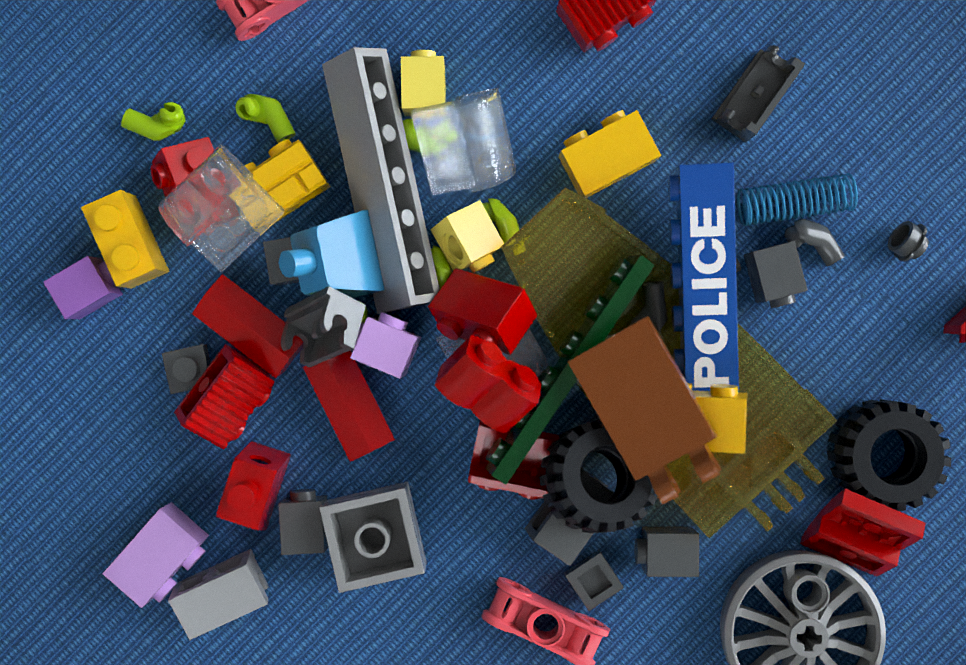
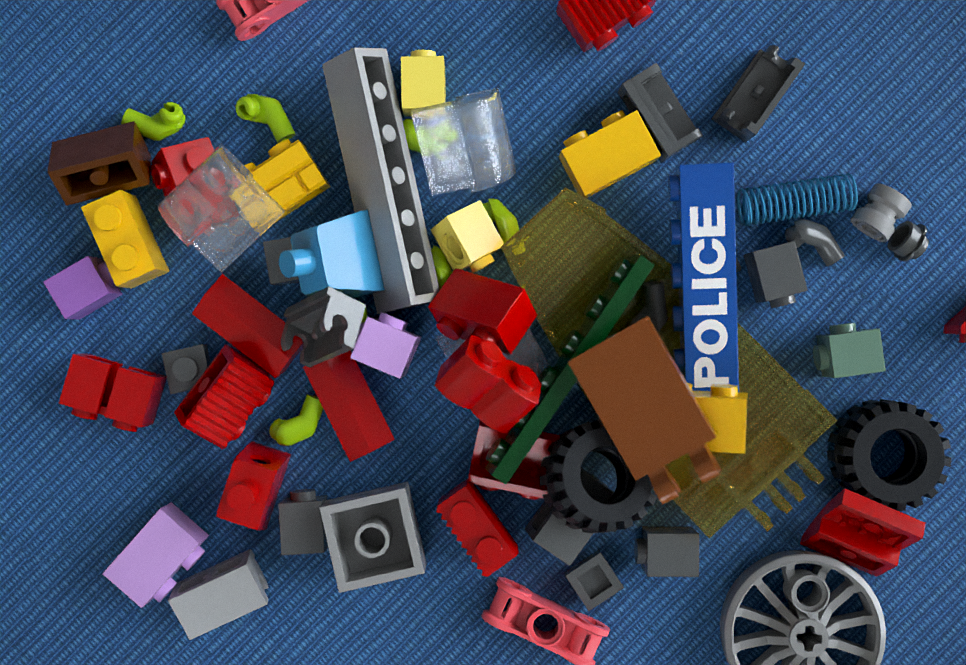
(99, 163): none -> reddish brown brick
(108, 389): none -> red piece
(299, 427): none -> lime arm
(477, 528): none -> red brick
(660, 111): none -> dark grey hinge
(849, 351): none -> sand green brick
(879, 215): none -> light grey wheel

